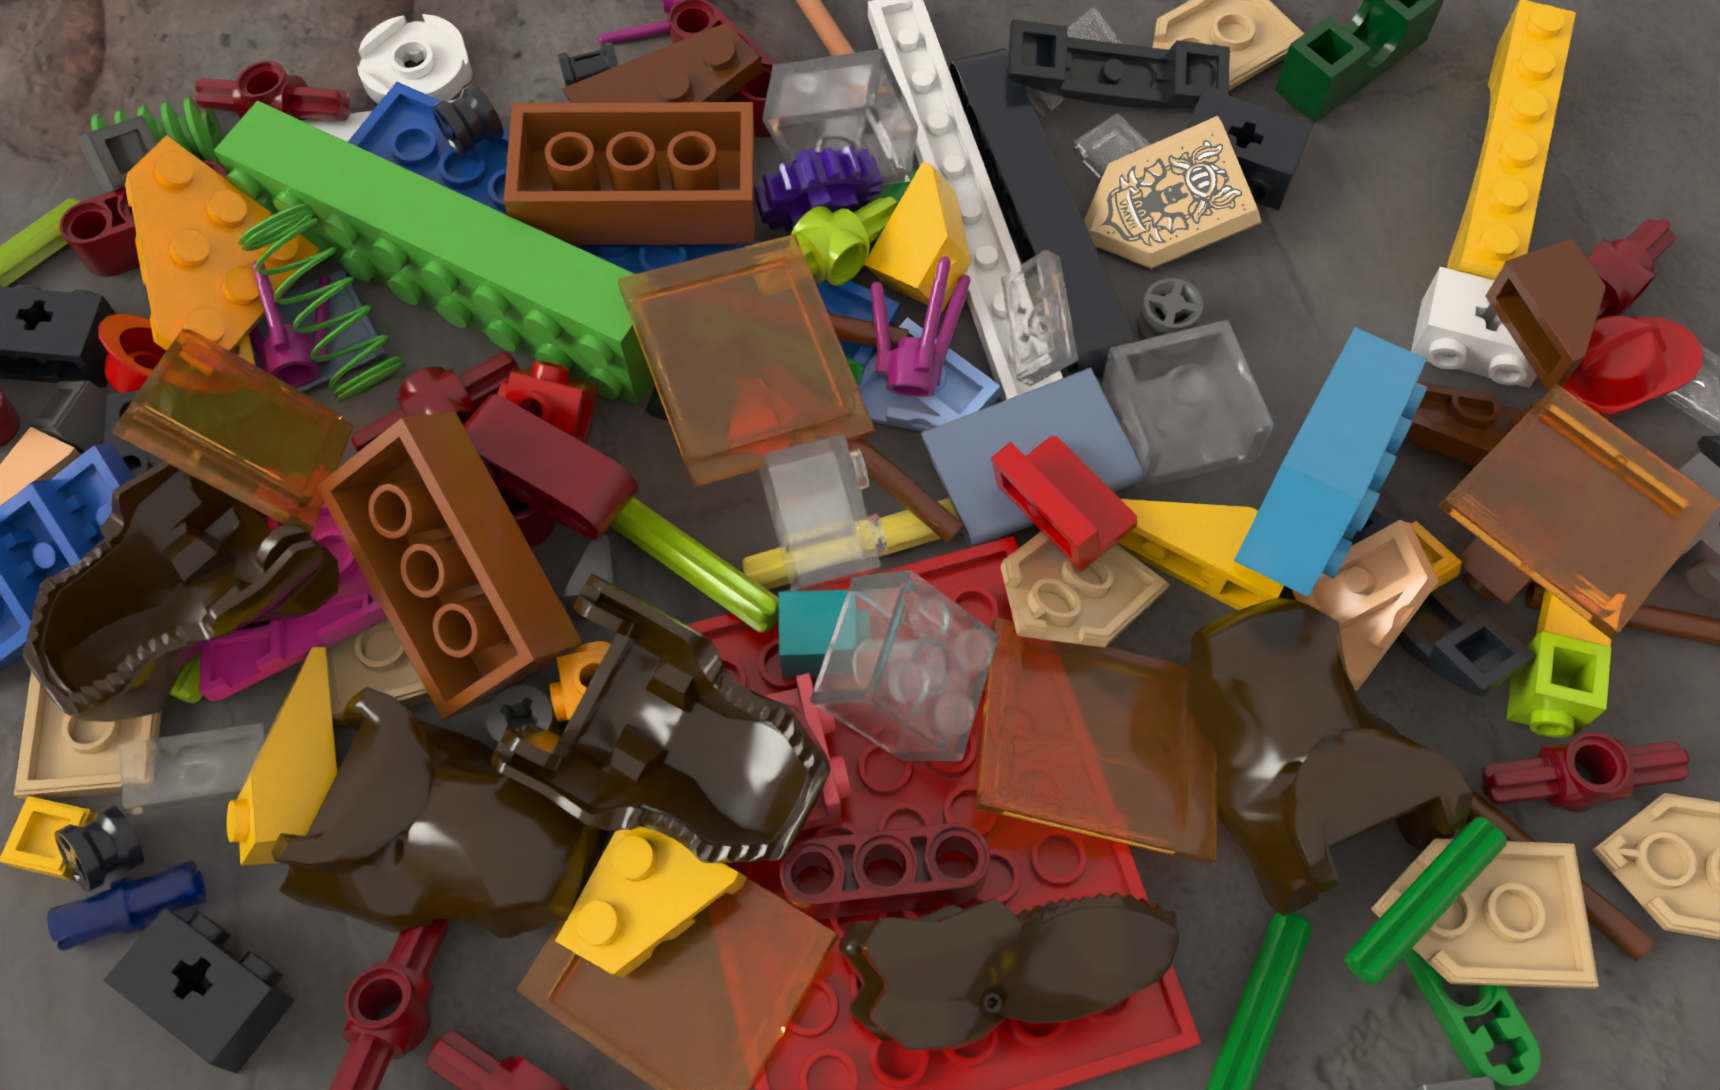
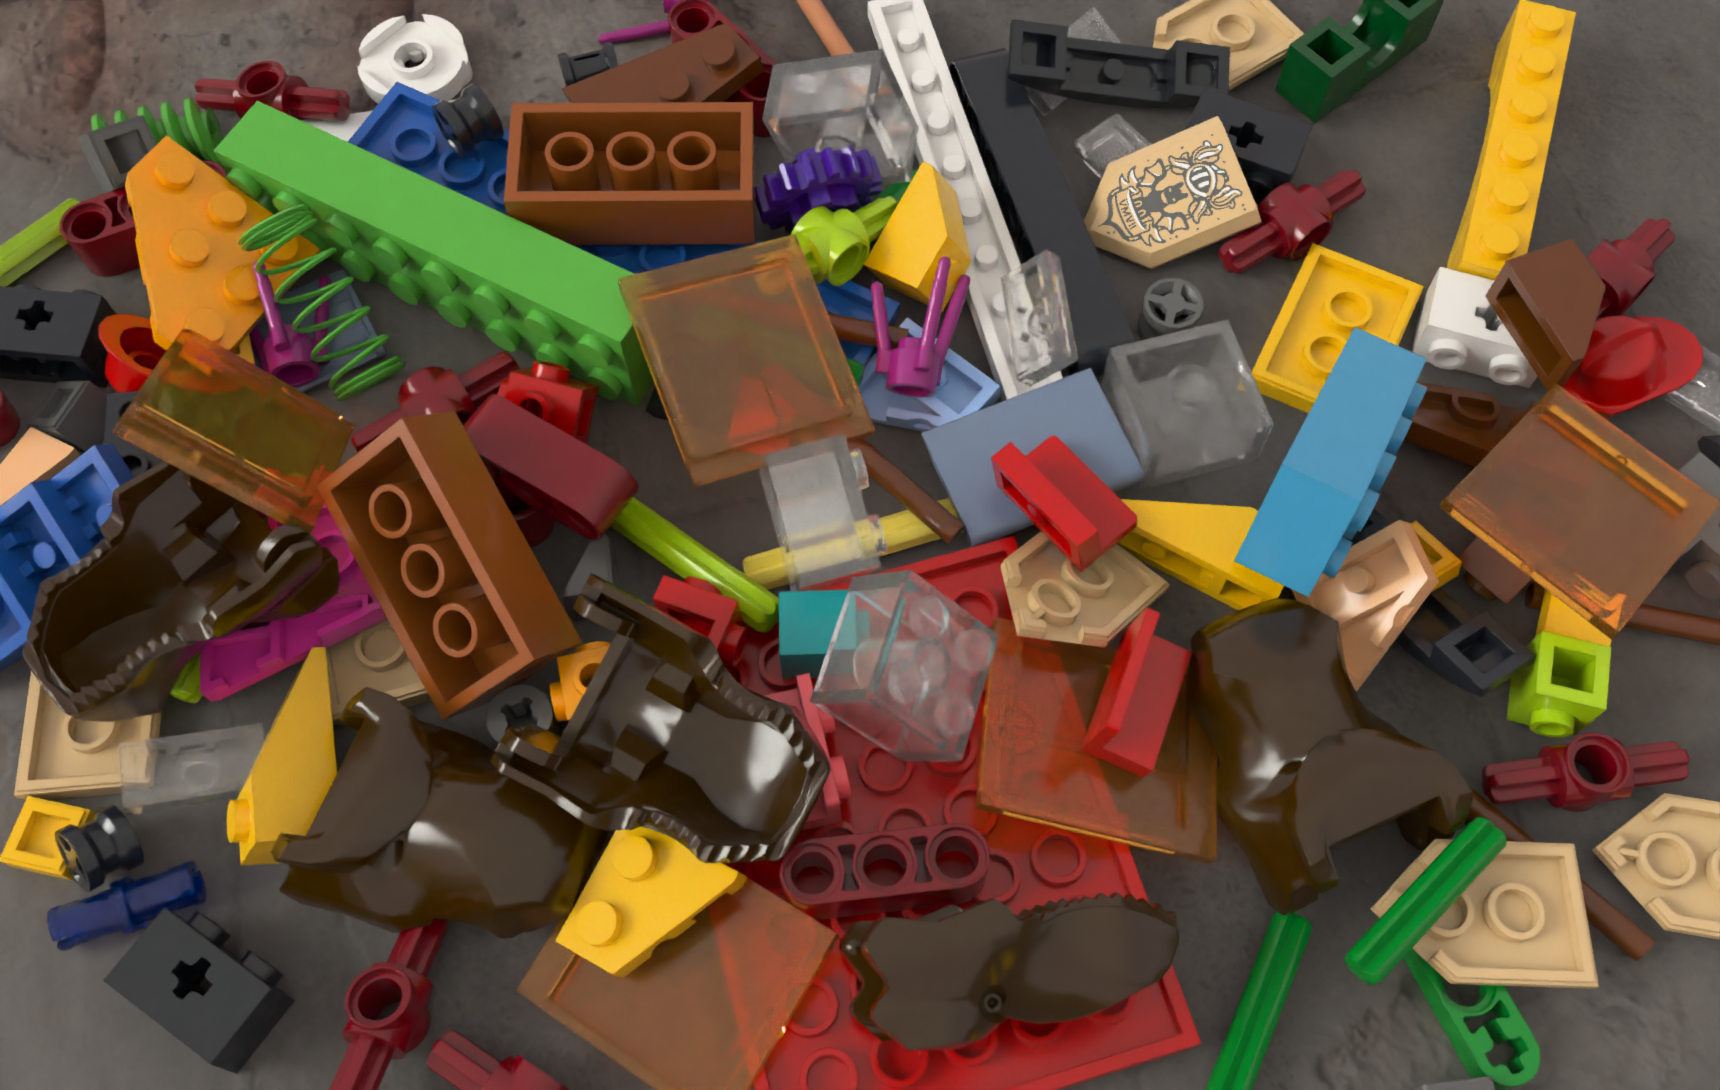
(707, 612): none -> red bracket
(1137, 698): none -> red panel
(1292, 221): none -> dark red axle
(1318, 318): none -> yellow tile

